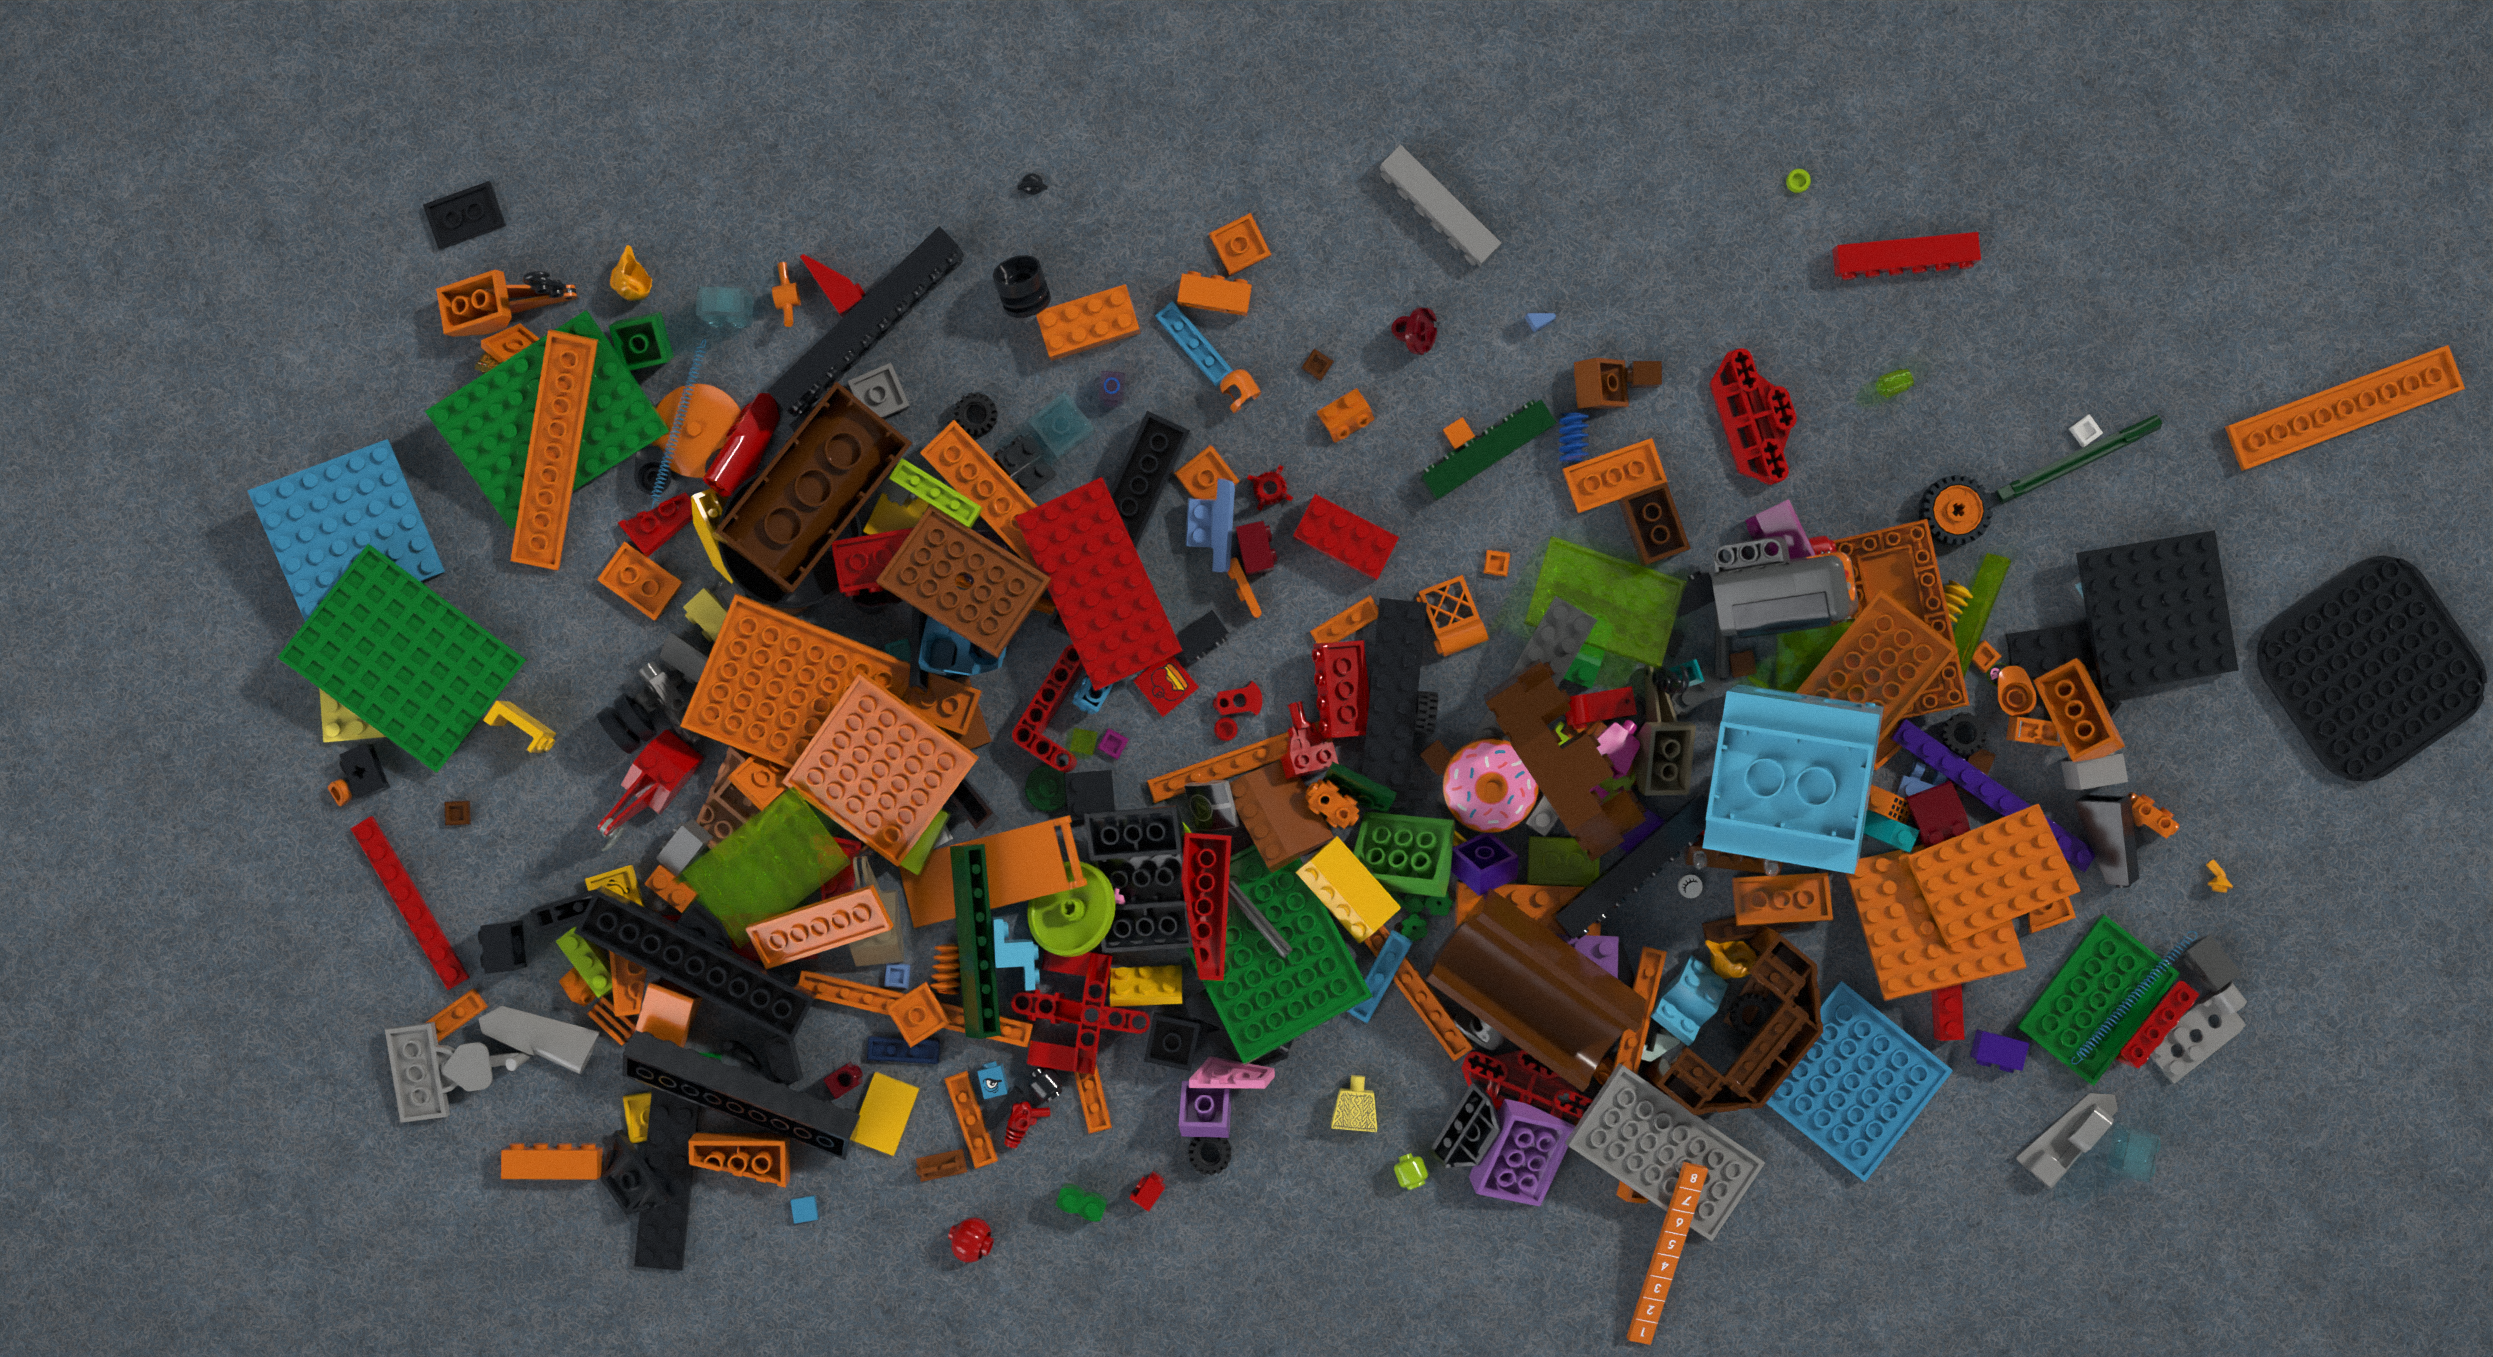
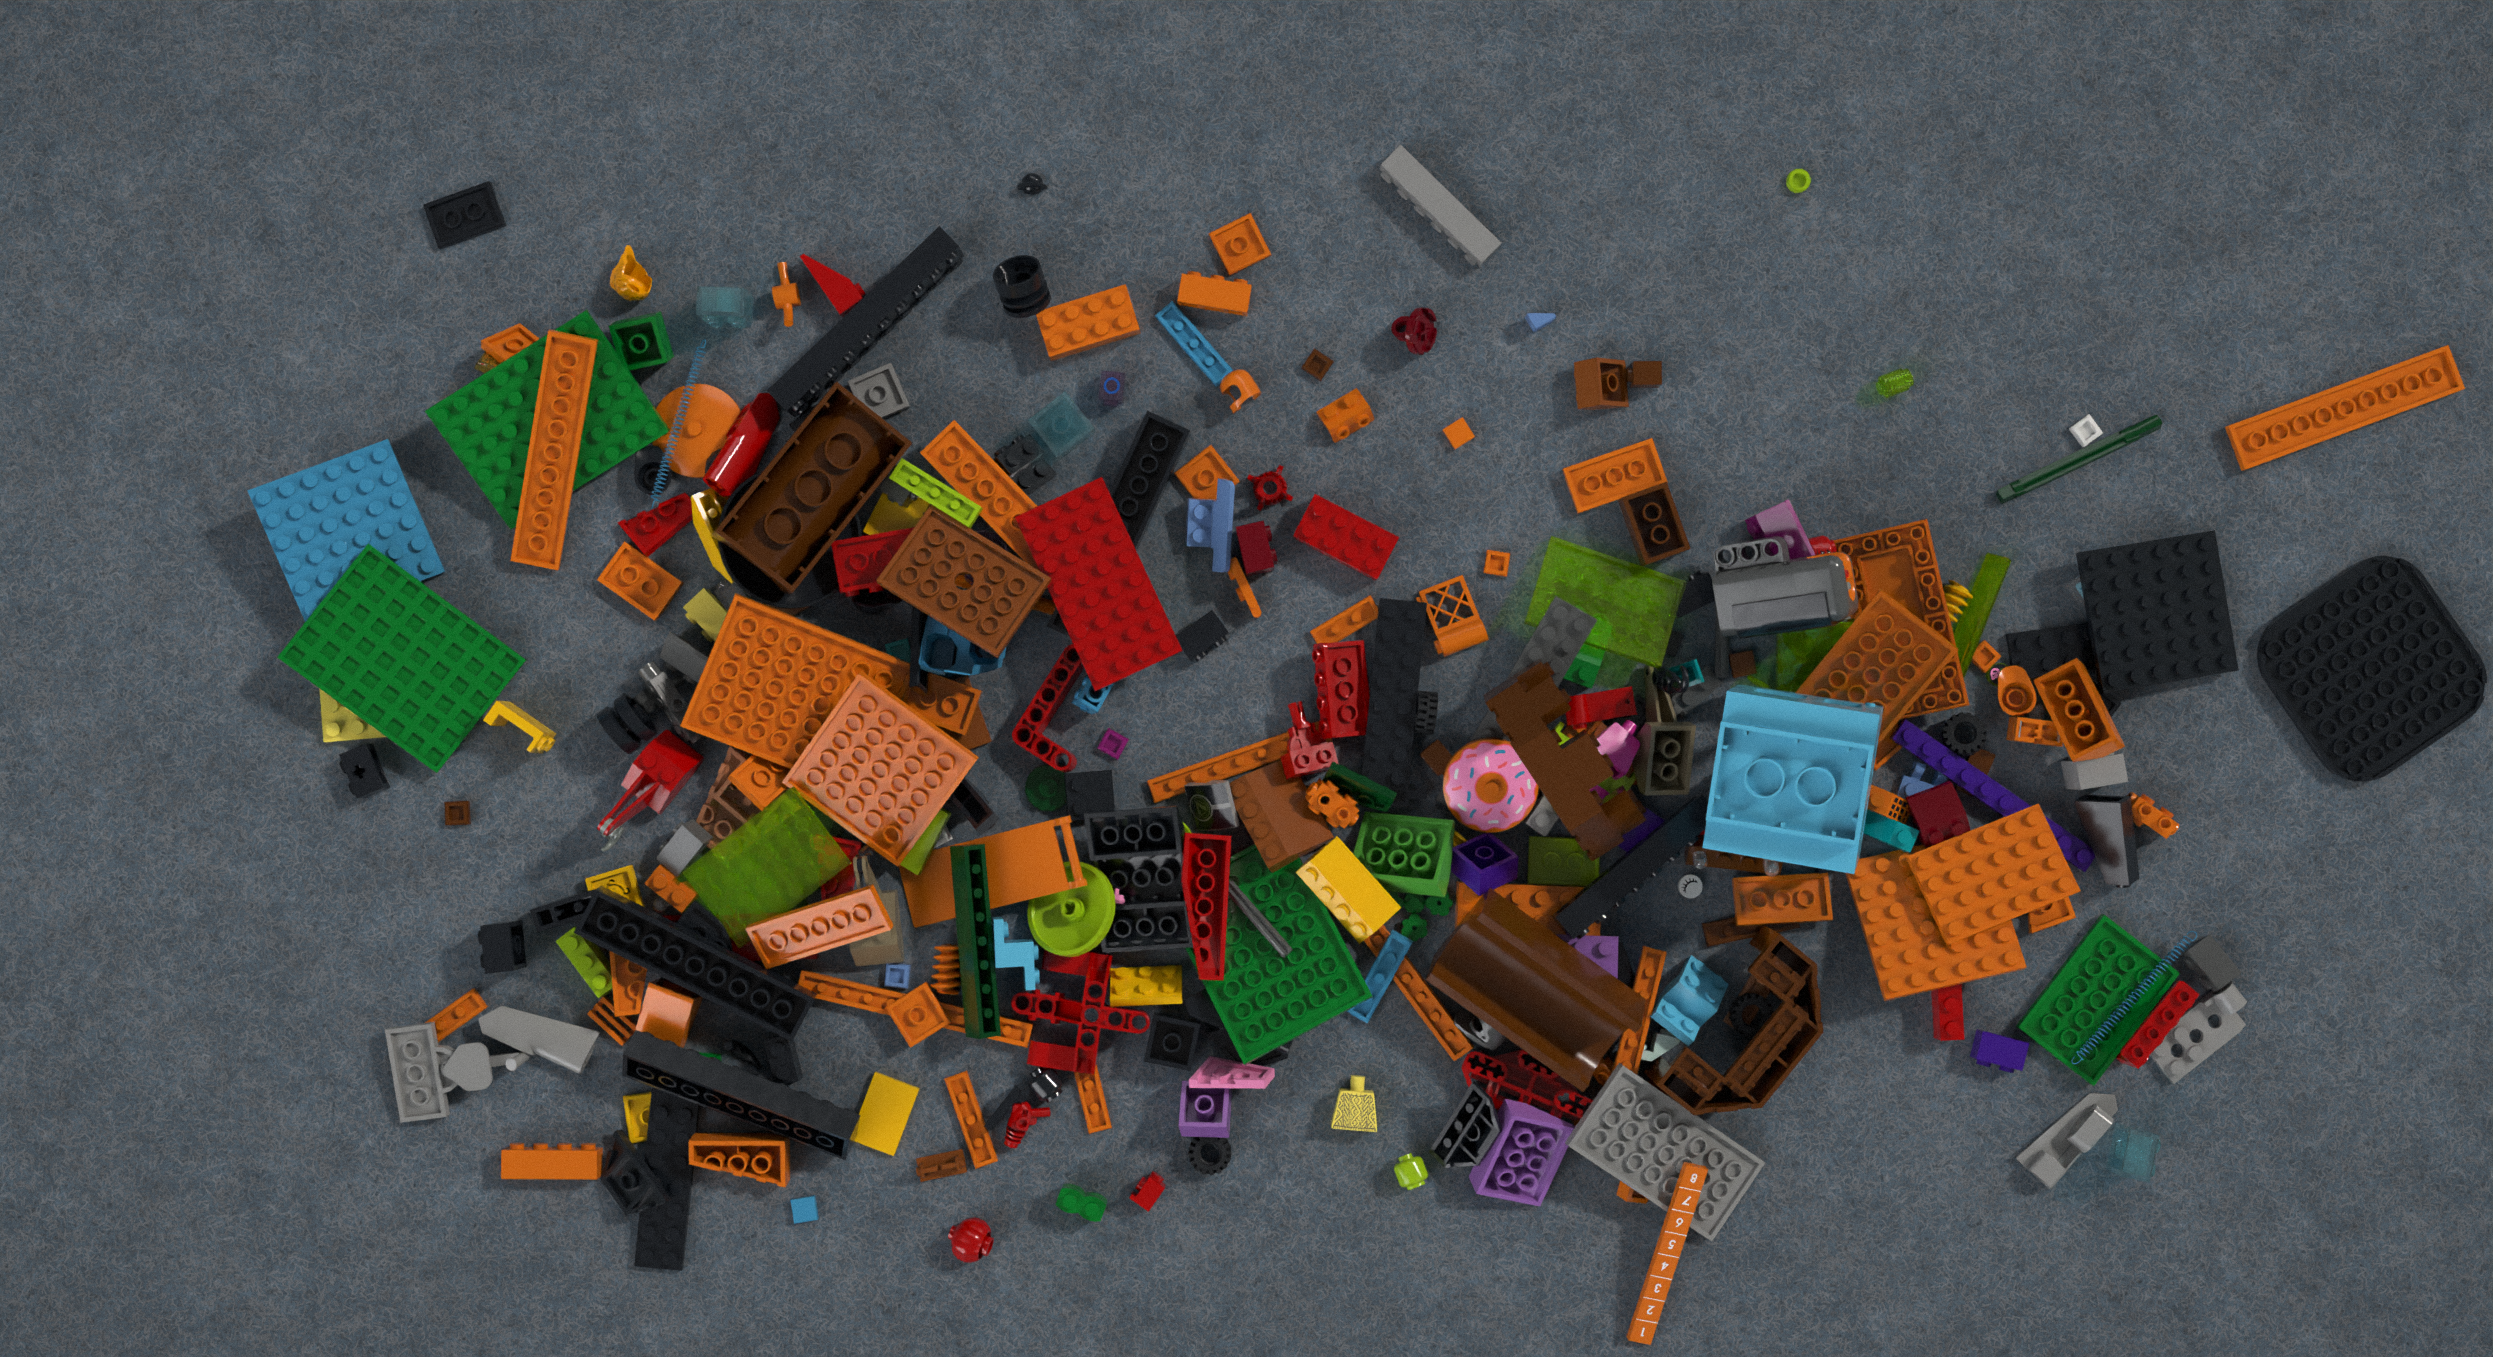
(340, 792): orange tile -> none
(410, 903): red plate -> none
(482, 302): orange slope -> none
(577, 988): orange bracket -> none
(836, 1086): dark red brick -> none
(897, 1050): dark blue tile -> none
(976, 400): black tyre -> none
(993, 1080): dark azure brick -> none
(1083, 741): clear neon green tile -> none
(1166, 685): red tile -> none
(1225, 729): red plate -> none
(1252, 697): red piece -> none
(1487, 450): dark green brick -> none
(1573, 437): blue piece -> none
(1731, 958): light orange hair -> none
(1756, 412): red connector -> none
(1858, 1083): dark azure plate -> none
(1906, 254): red brick -> none
(1973, 511): wheel -> none
(2220, 882): light orange plate -> none

